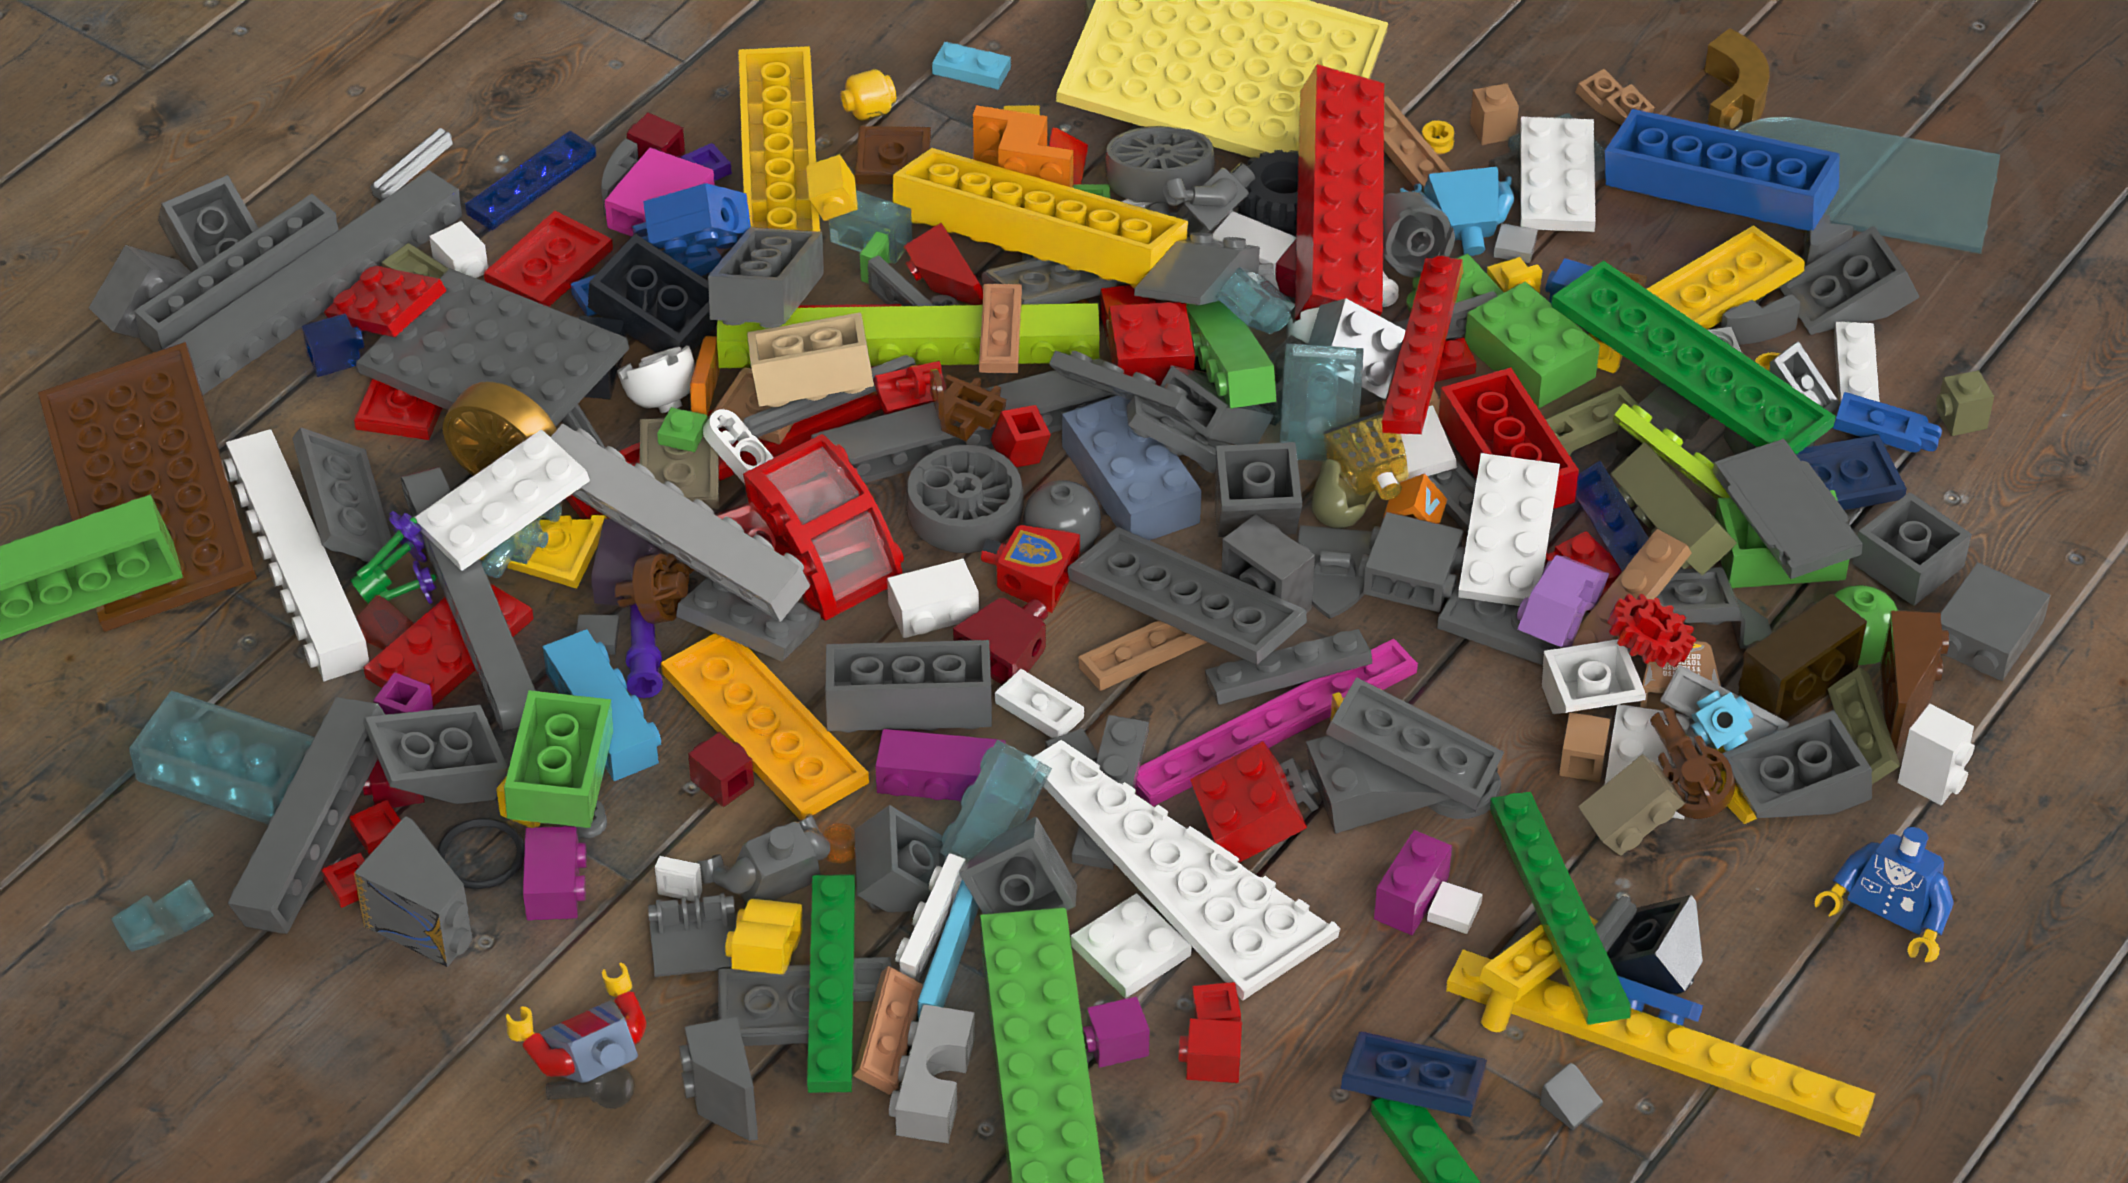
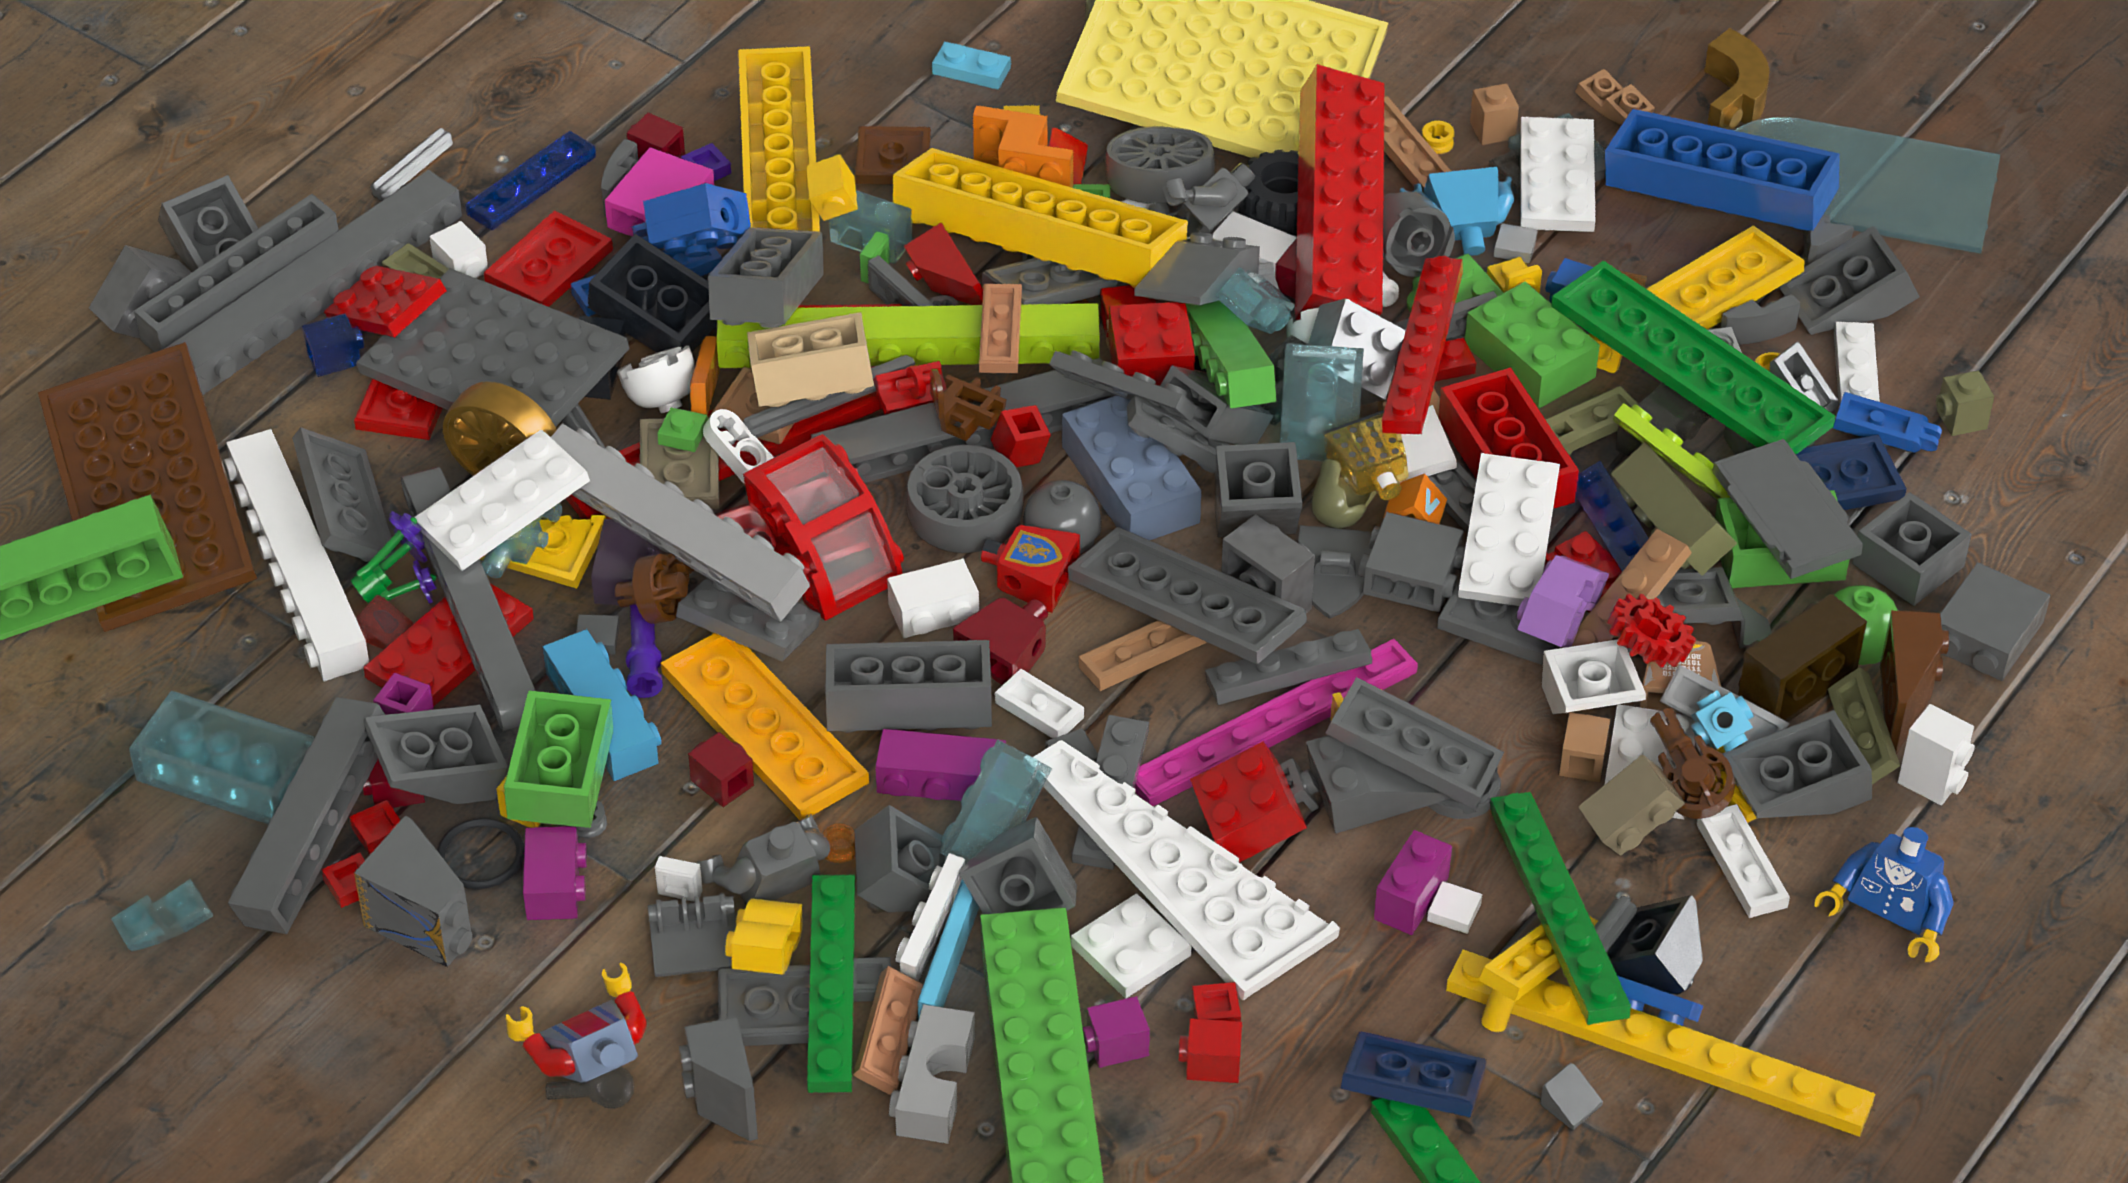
(868, 94): yellow head -> none
(1744, 862): none -> white plate

